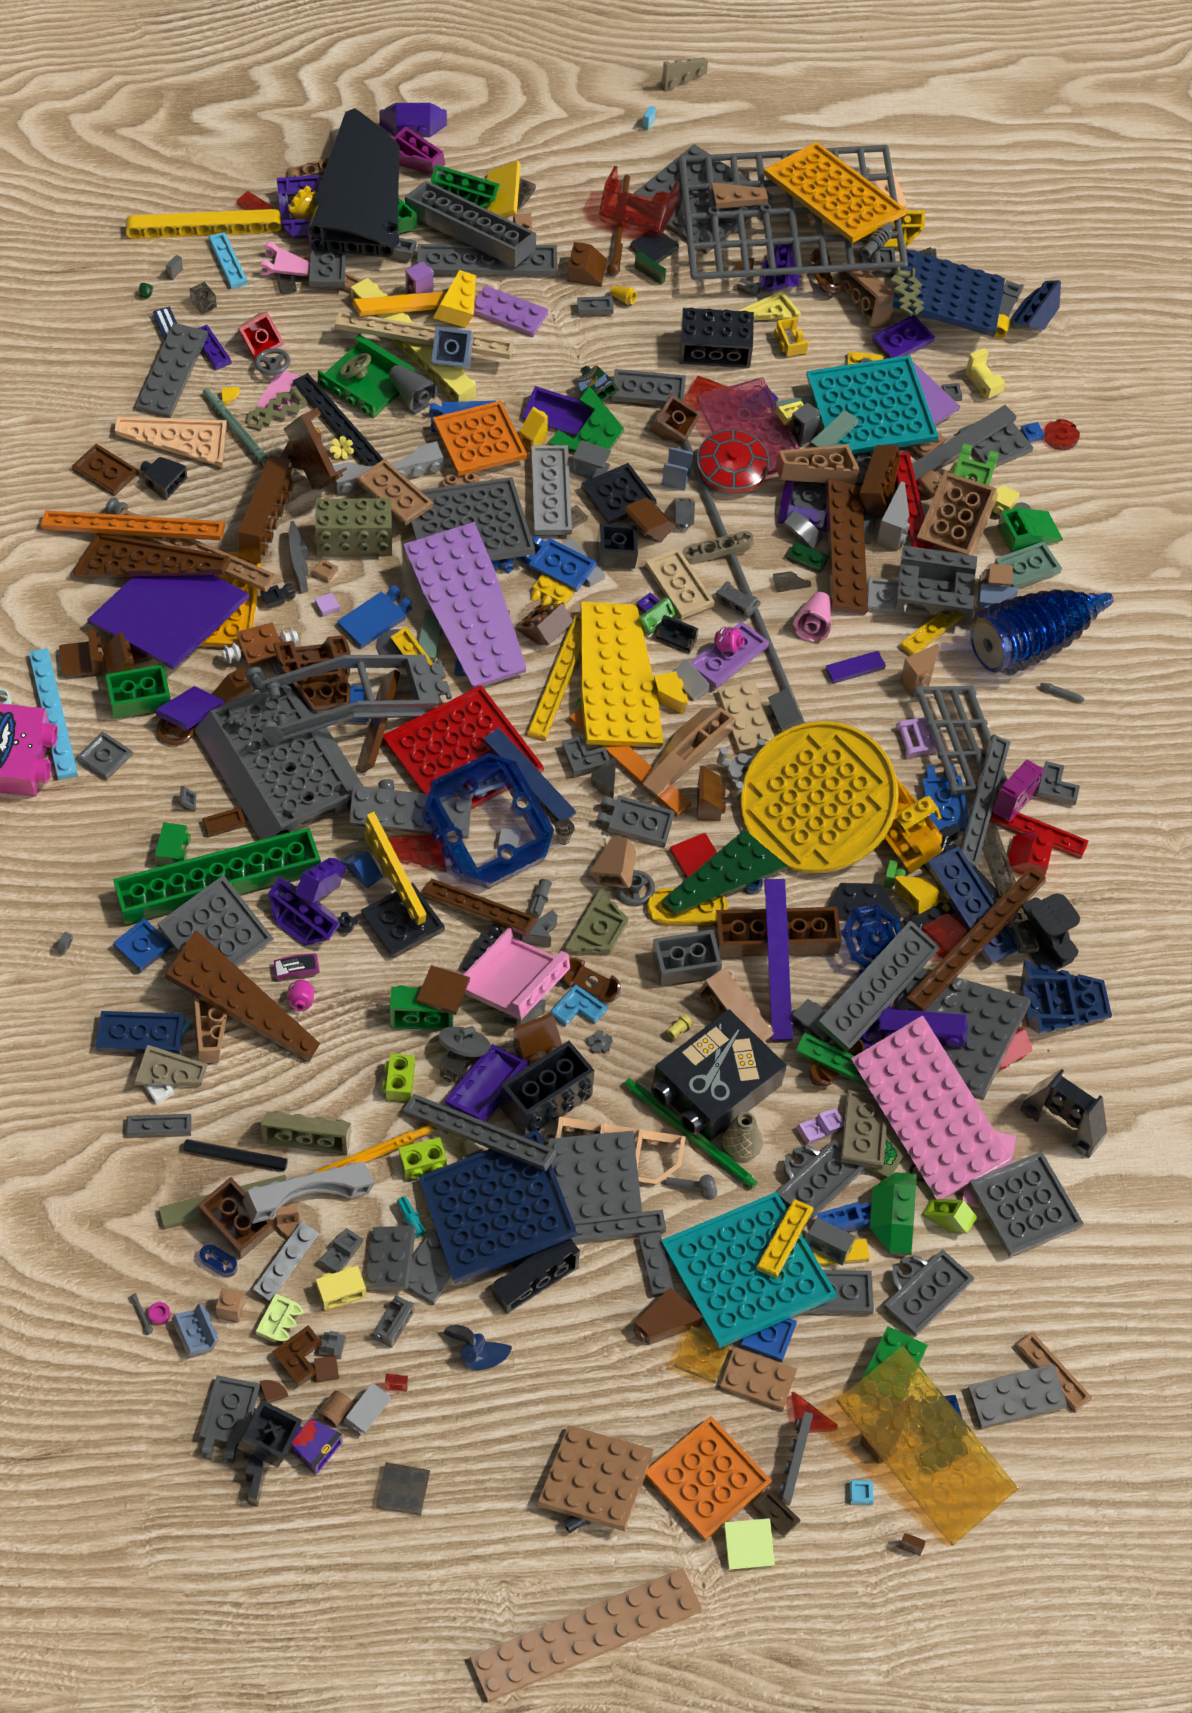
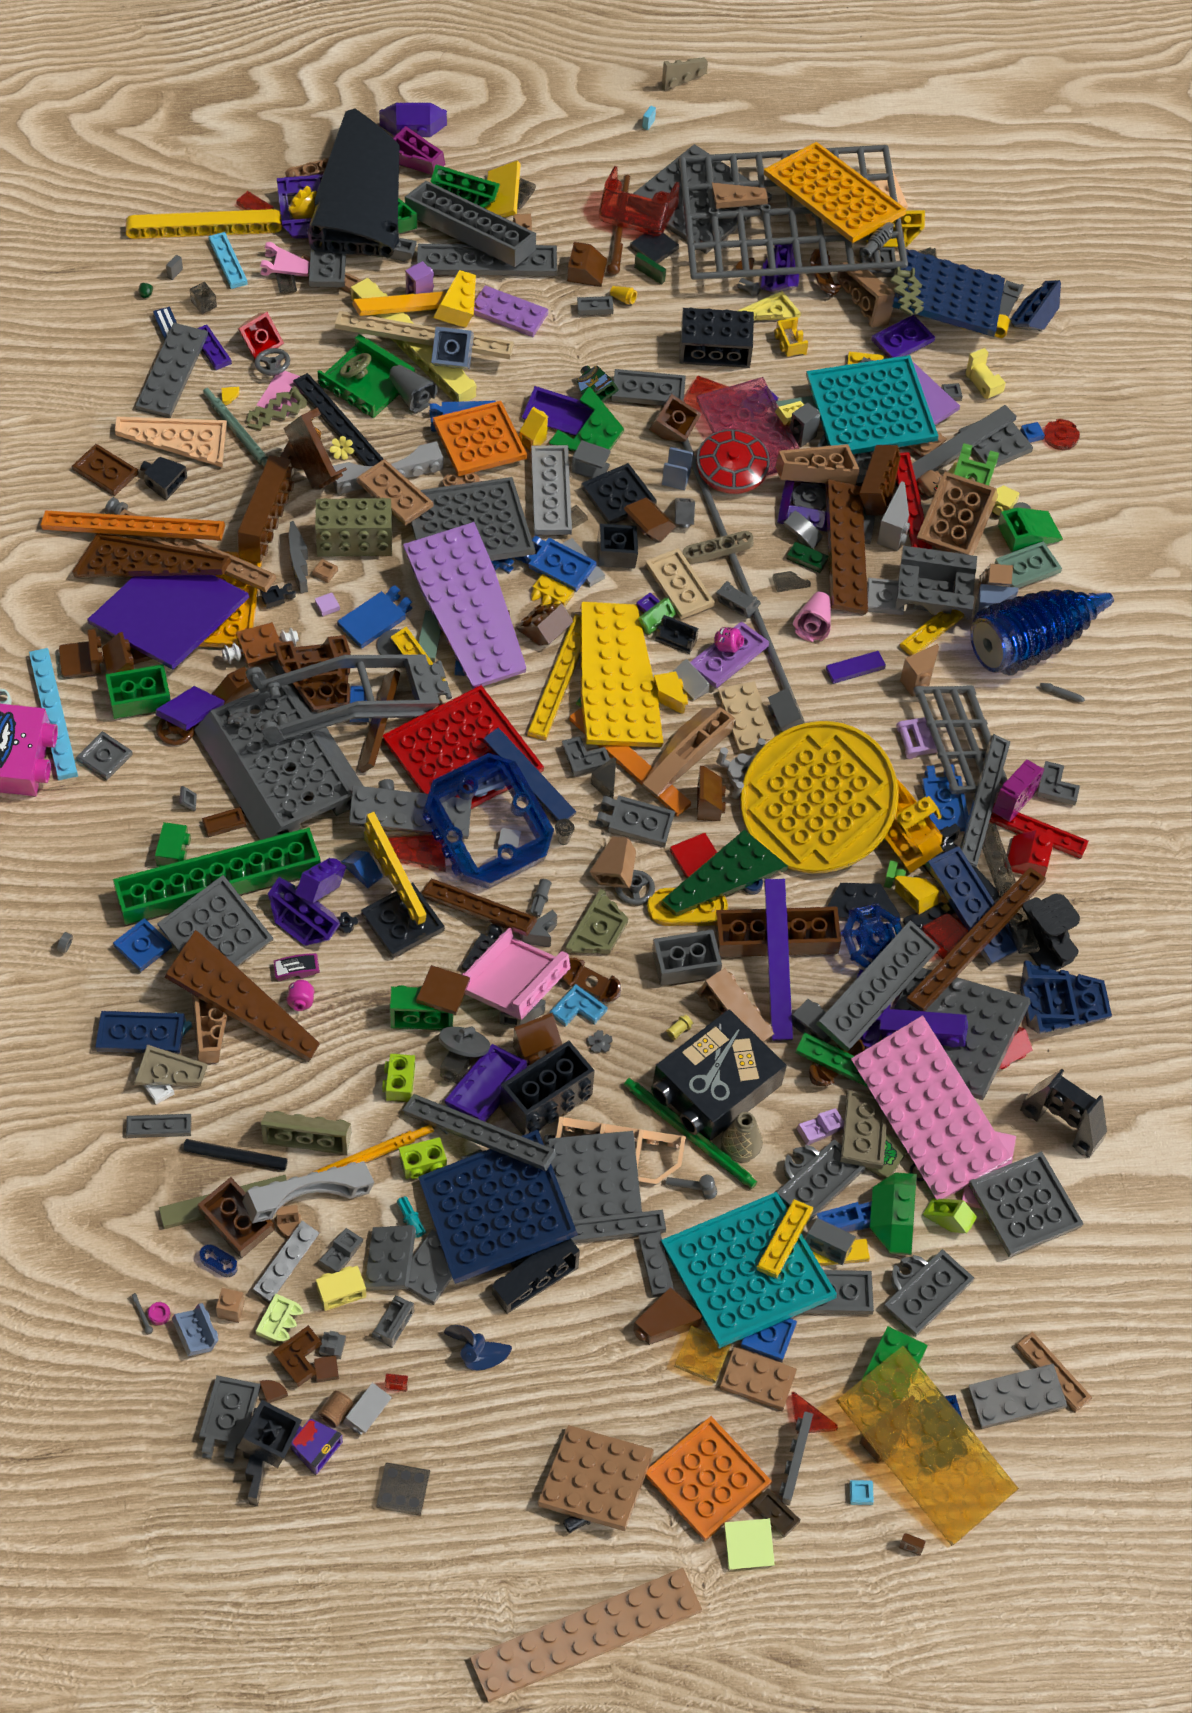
(835, 430): sand green tile -> none

